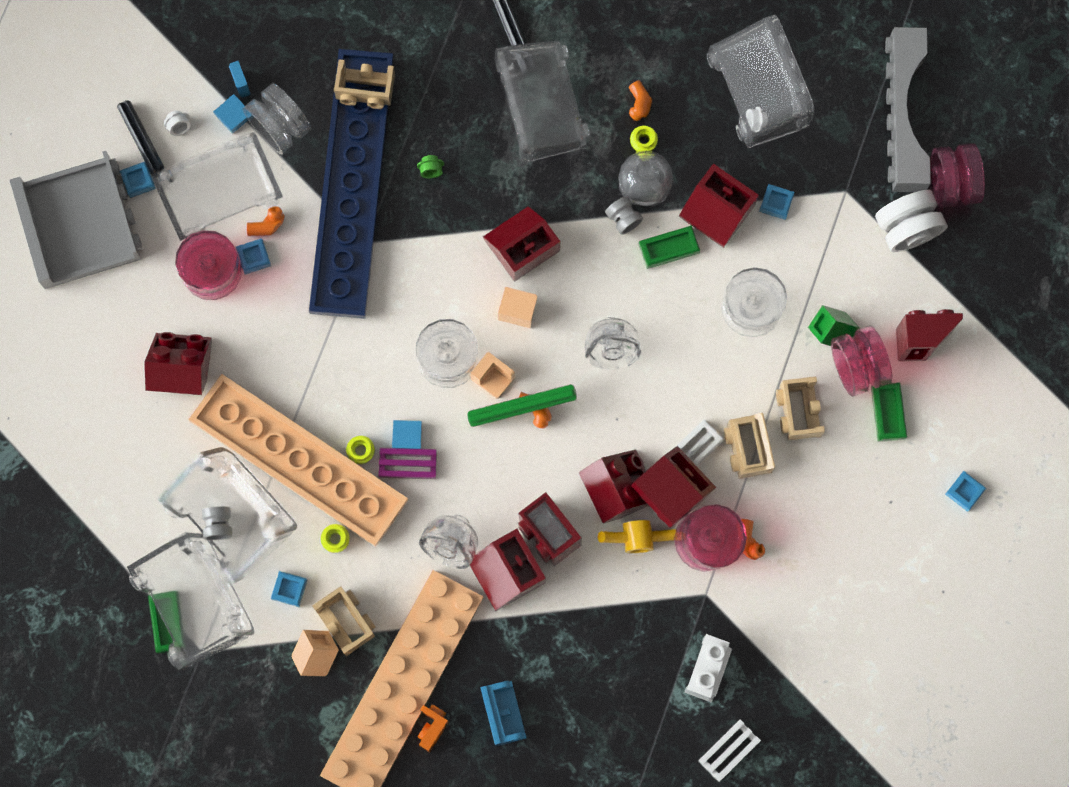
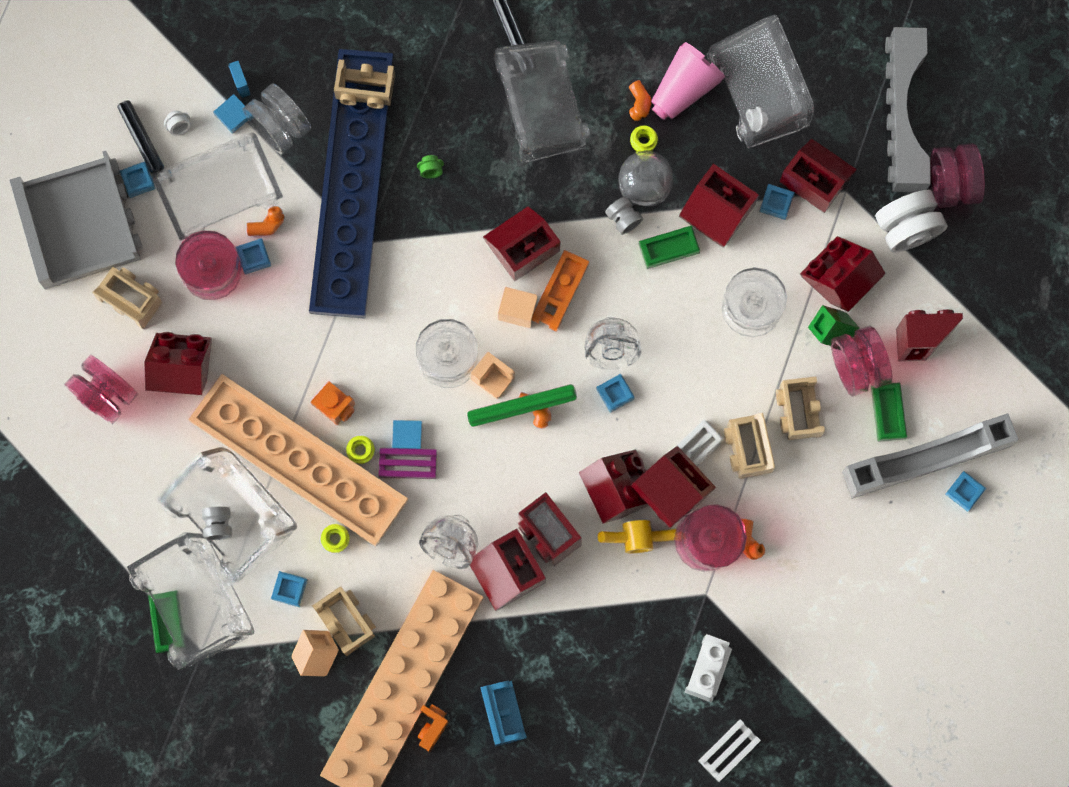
(98, 392): none -> clear pink wheel
(123, 306): none -> tan window
(334, 403): none -> orange bracket
(560, 289): none -> orange plate
(615, 393): none -> dark azure tile
(685, 82): none -> bright pink cone
(817, 175): none -> dark red slope
(843, 273): none -> dark red slope
(936, 455): none -> light grey arch

